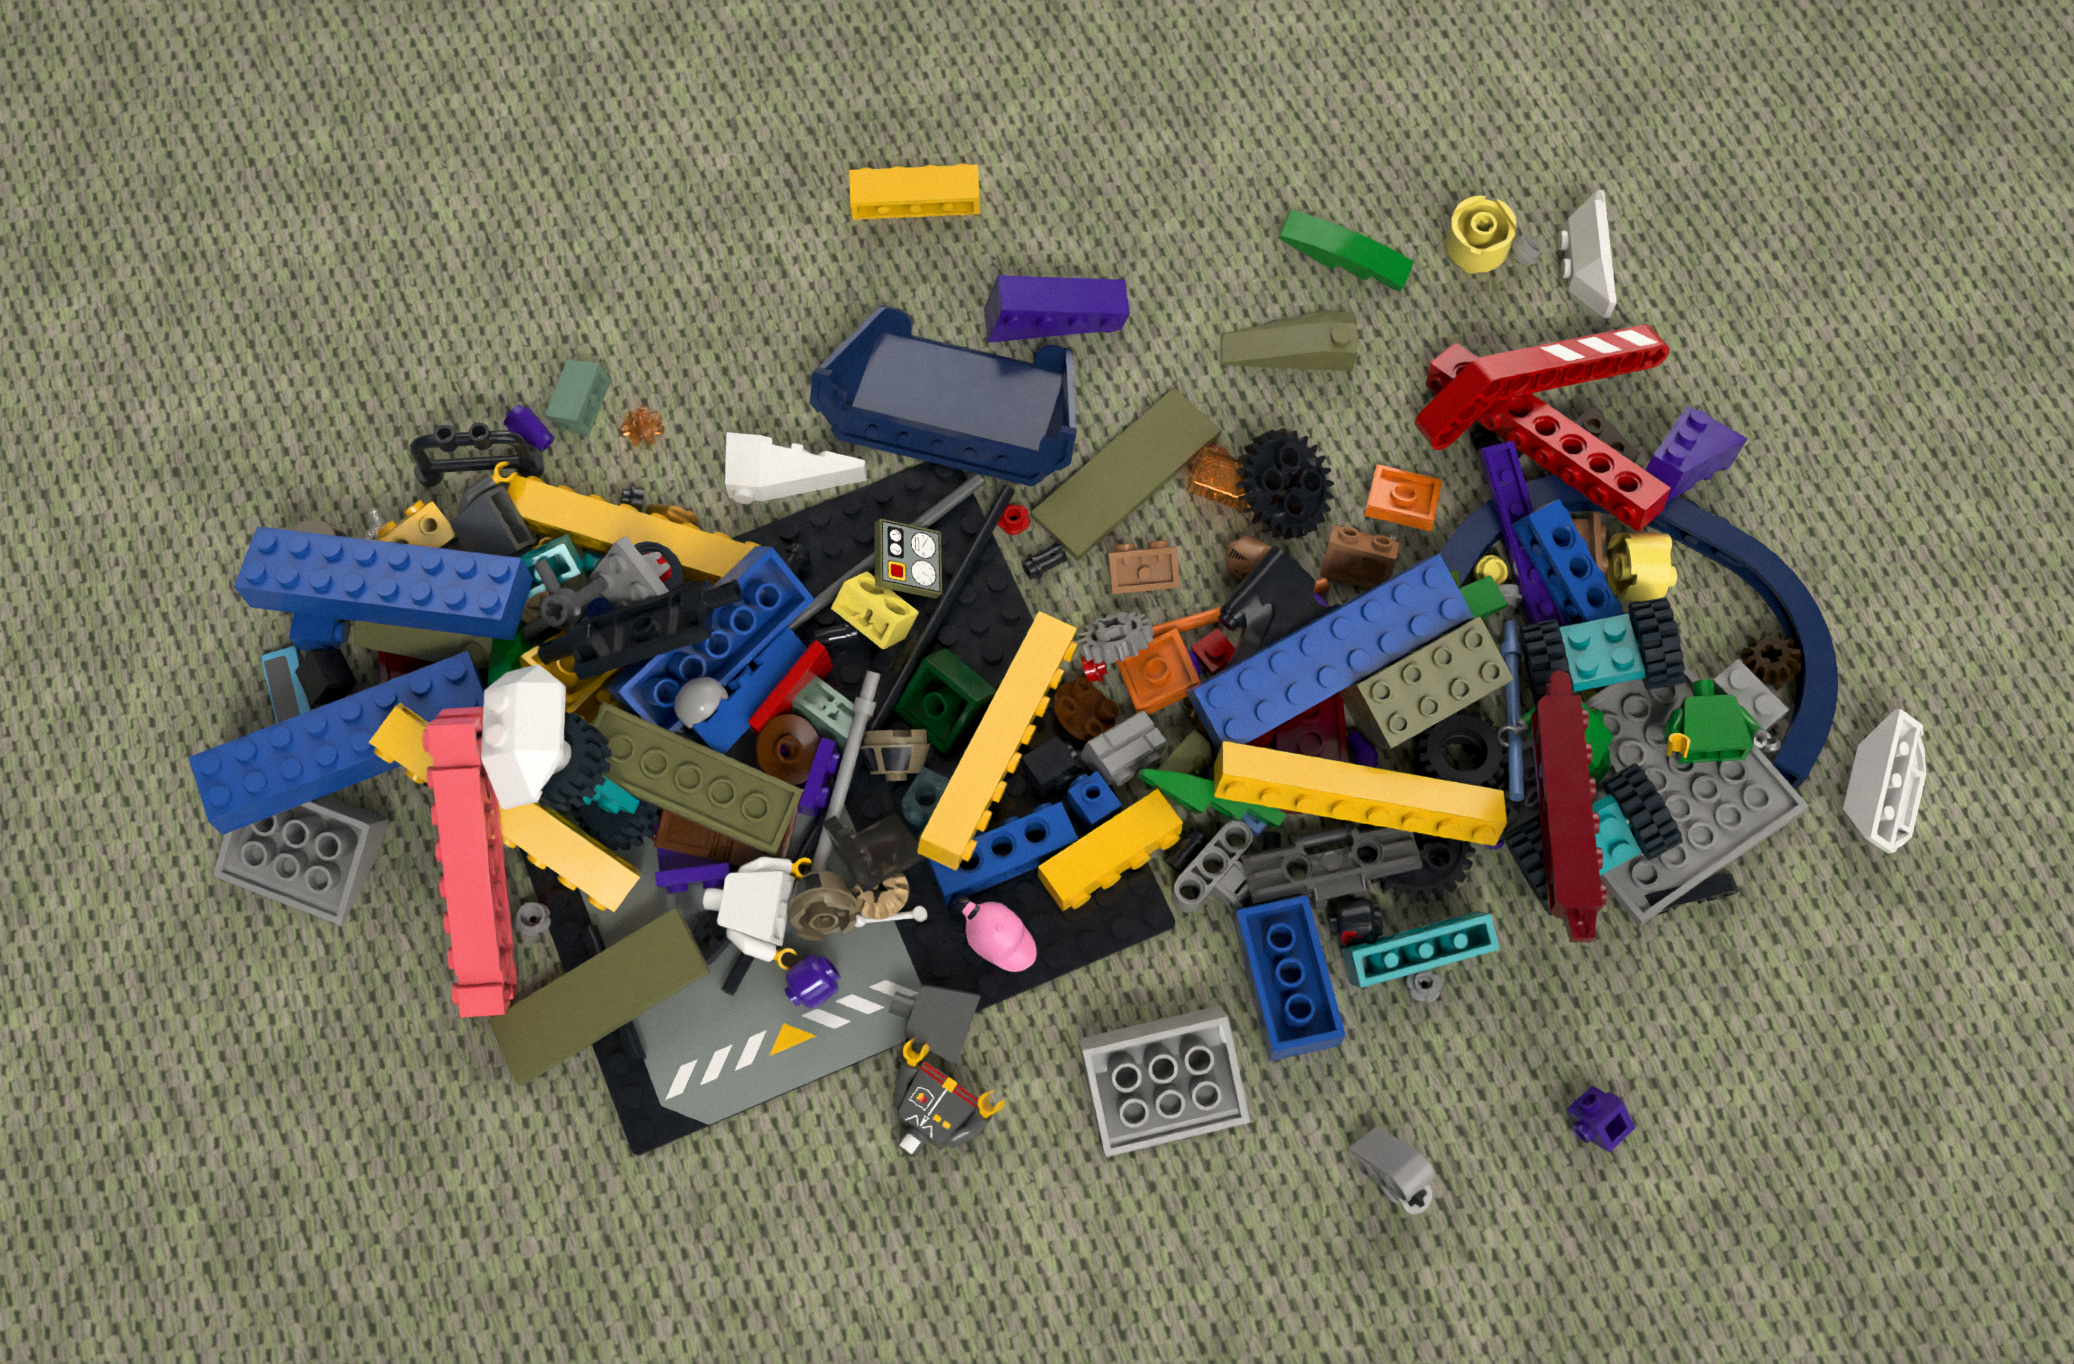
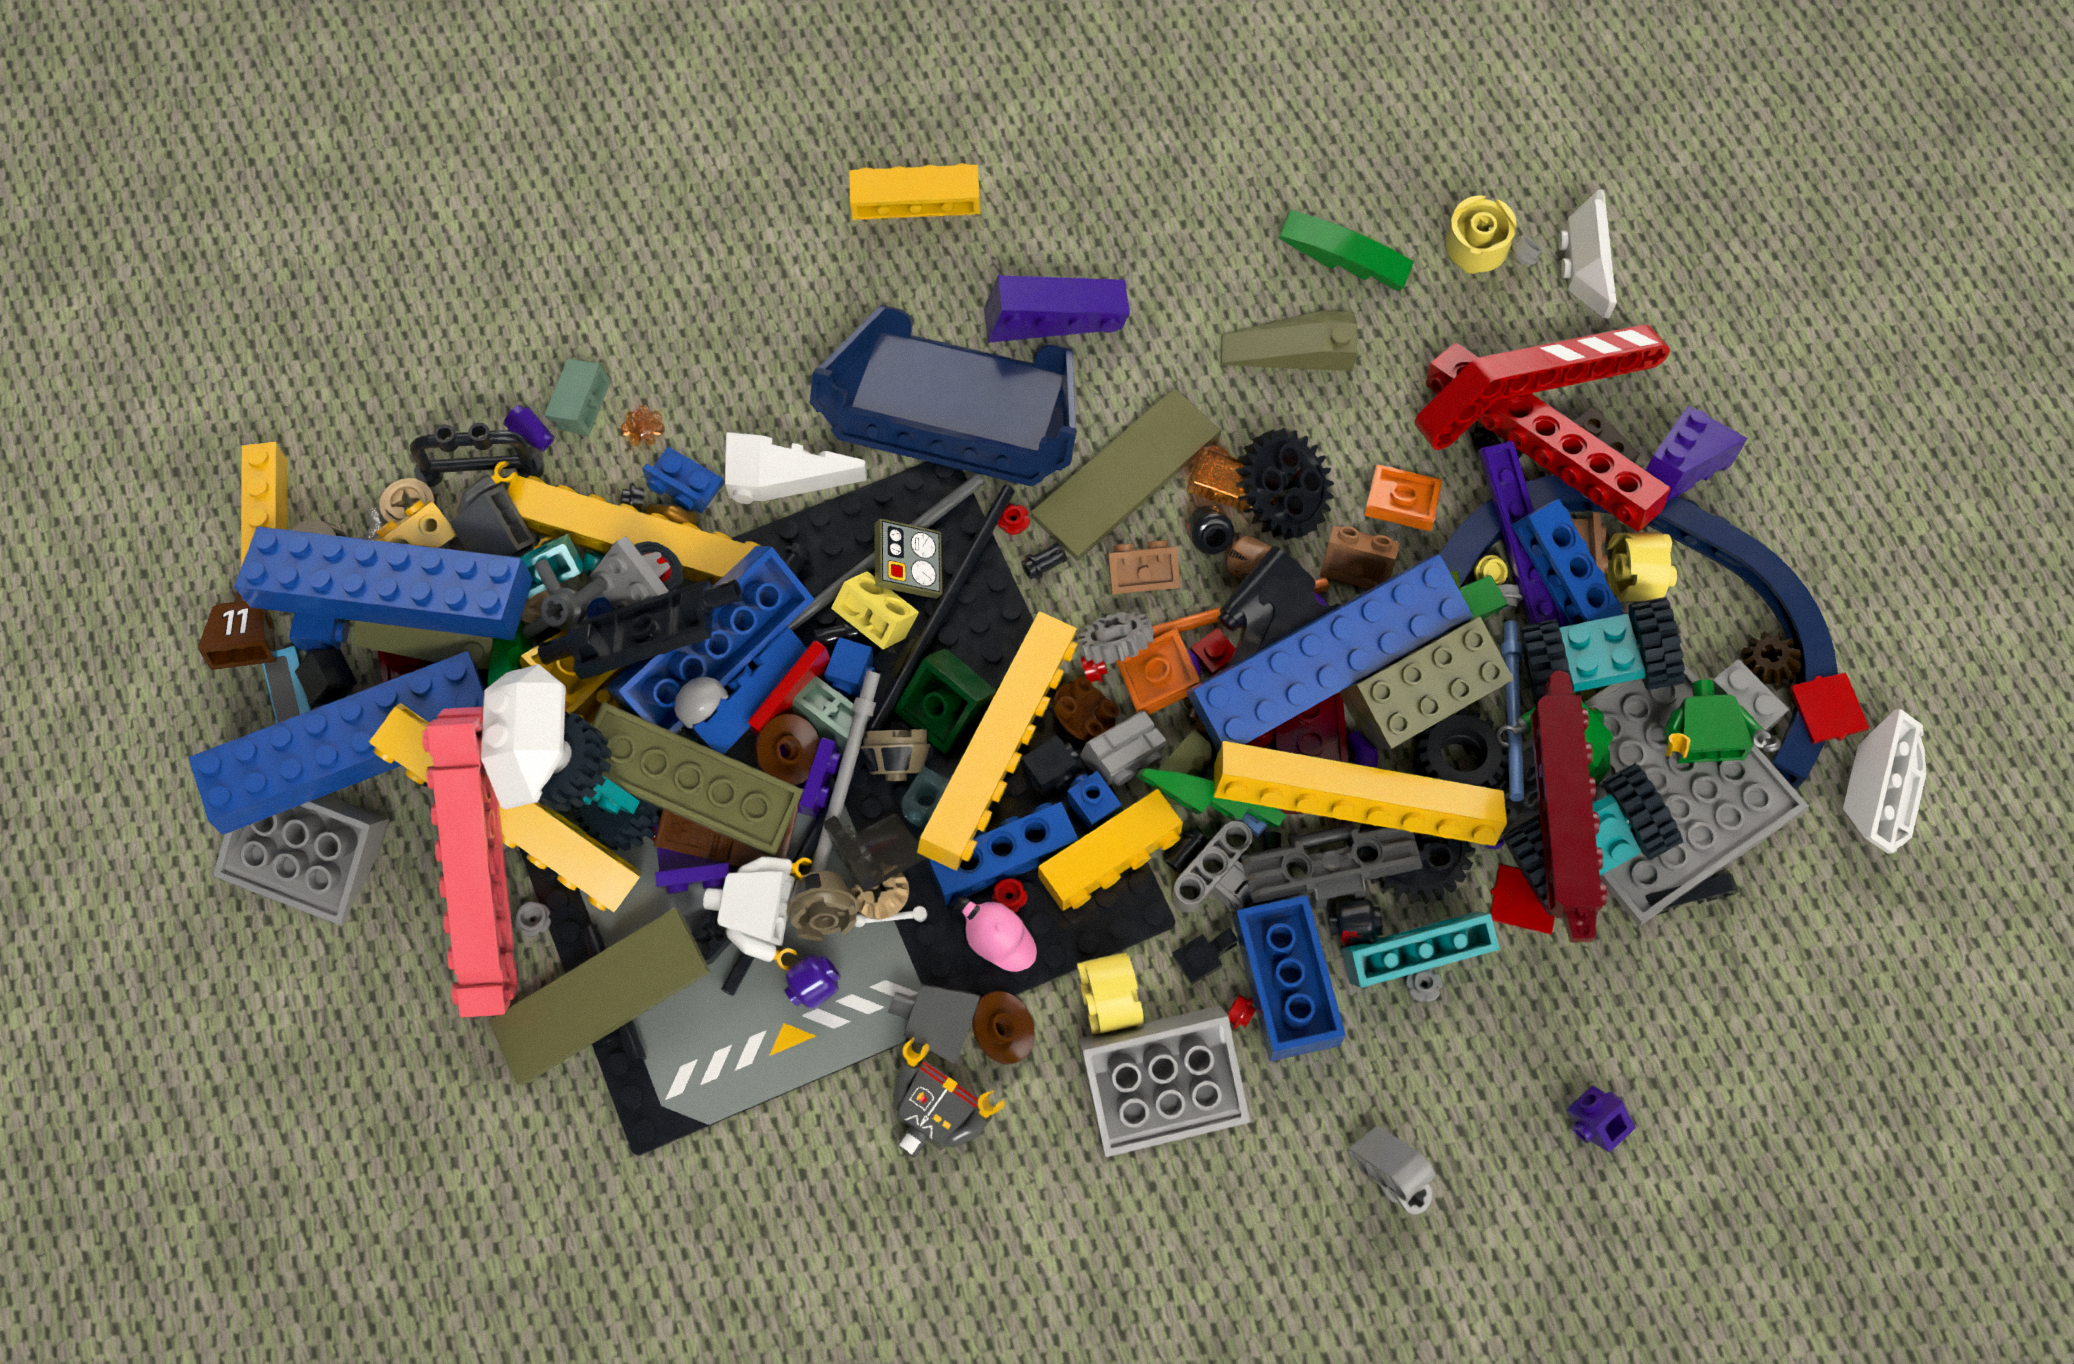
(238, 636): none -> reddish brown torso
(262, 490): none -> yellow brick
(395, 496): none -> tan gear
(683, 479): none -> blue bracket
(849, 667): none -> blue brick
(1003, 1027): none -> reddish brown dish
(1011, 886): none -> red plate
(1110, 993): none -> light yellow brick
(1200, 958): none -> black plate
(1210, 530): none -> black head
(1241, 1011): none -> red plate
(1517, 904): none -> red piece
(1829, 708): none -> red piece

